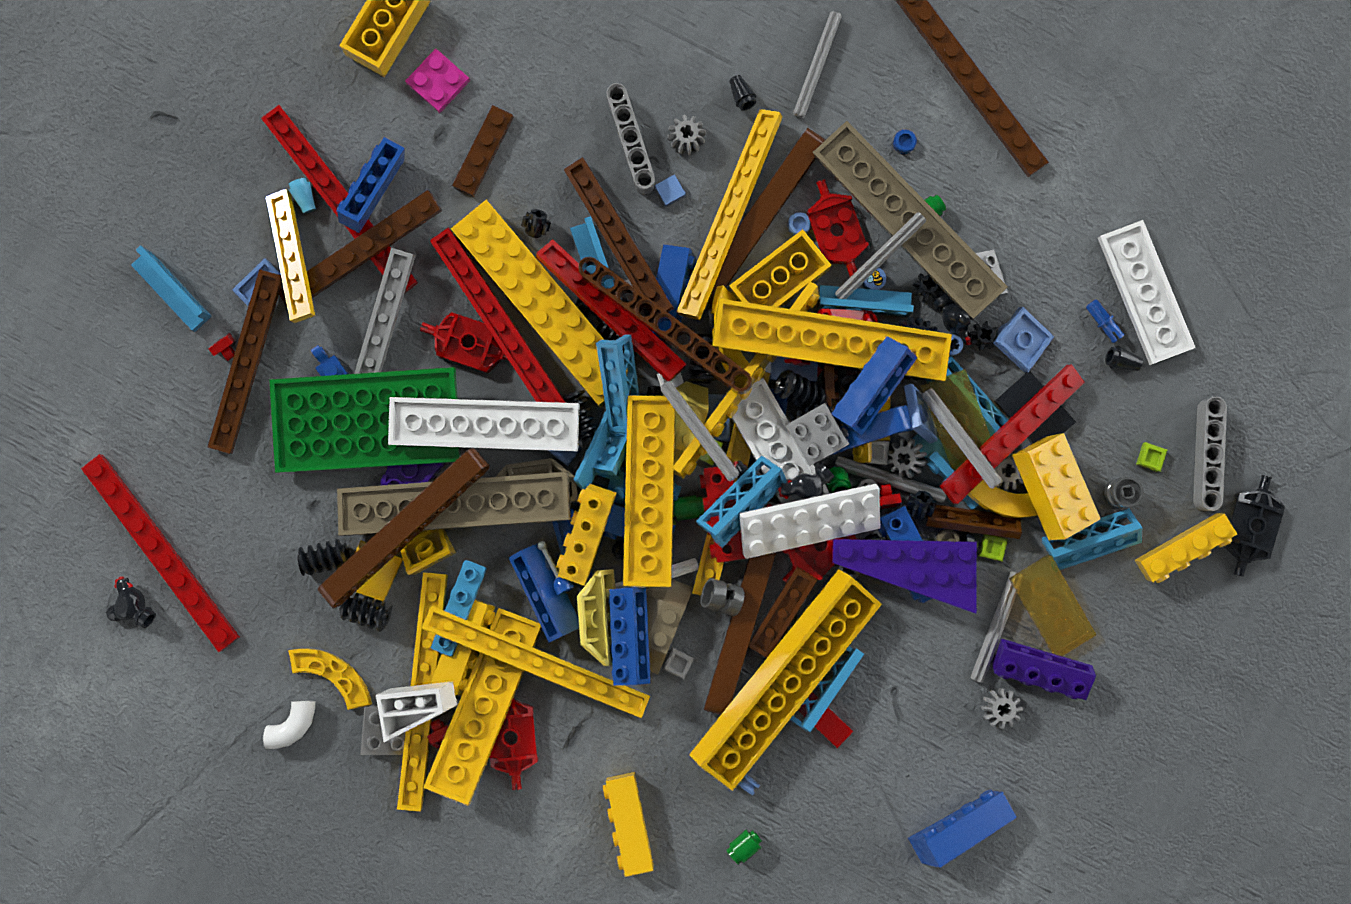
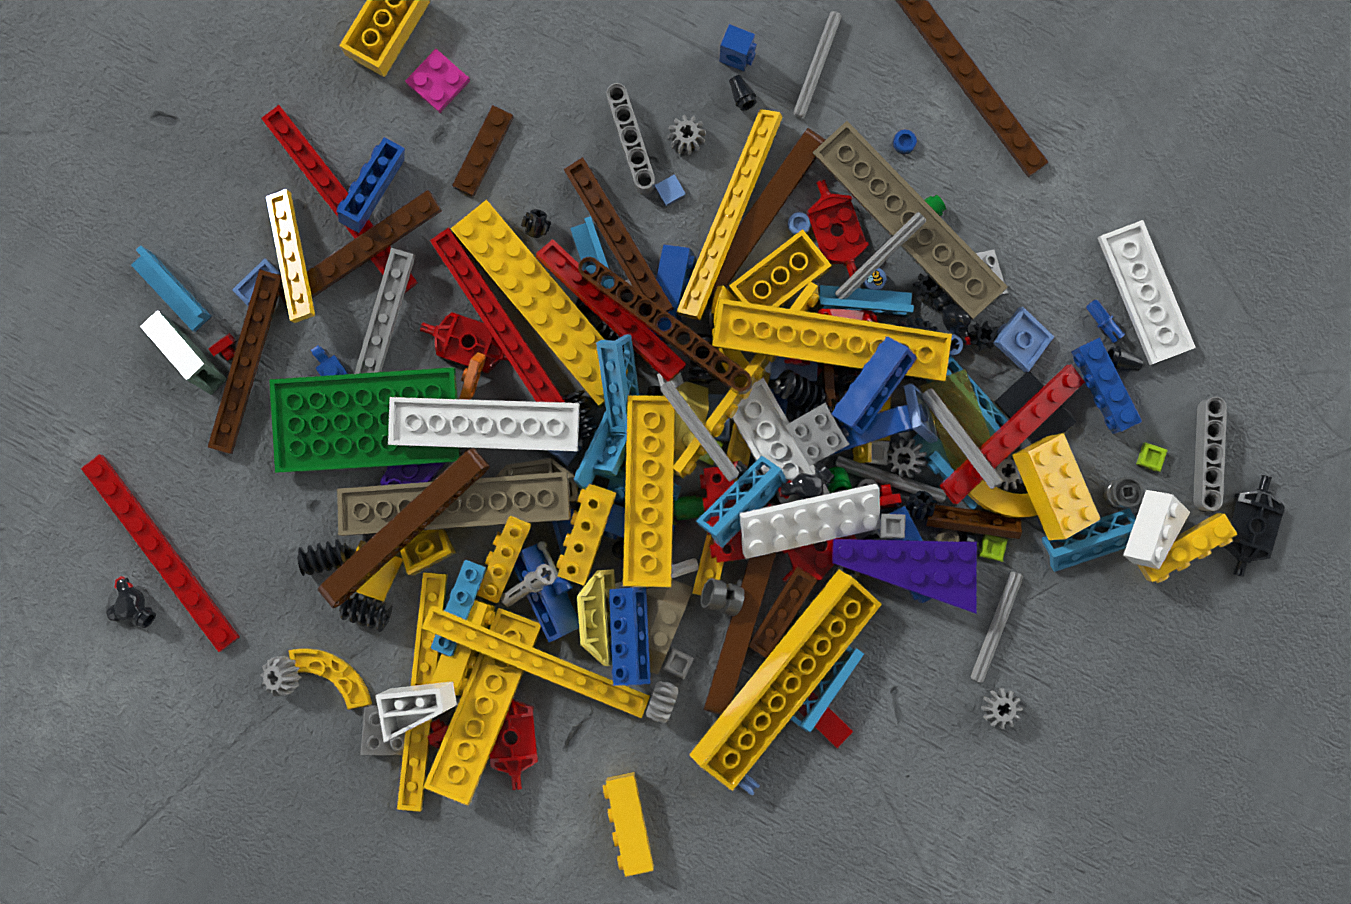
(183, 353): none -> slope
(280, 676): none -> light grey gear
(293, 728): white cylinder -> none
(302, 193): medium azure cone -> none
(471, 376): none -> orange plate
(503, 559): none -> yellow bracket
(532, 583): none -> light grey pin
(662, 702): none -> light grey gear
(737, 48): none -> blue brick
(744, 846): green brick -> none
(892, 526): none -> light grey tile
(962, 829): blue wedge -> none
(1043, 669): dark purple brick -> none
(1052, 606): clear yellow tile -> none
(1106, 386): none -> blue brick
(1155, 529): none -> white wedge

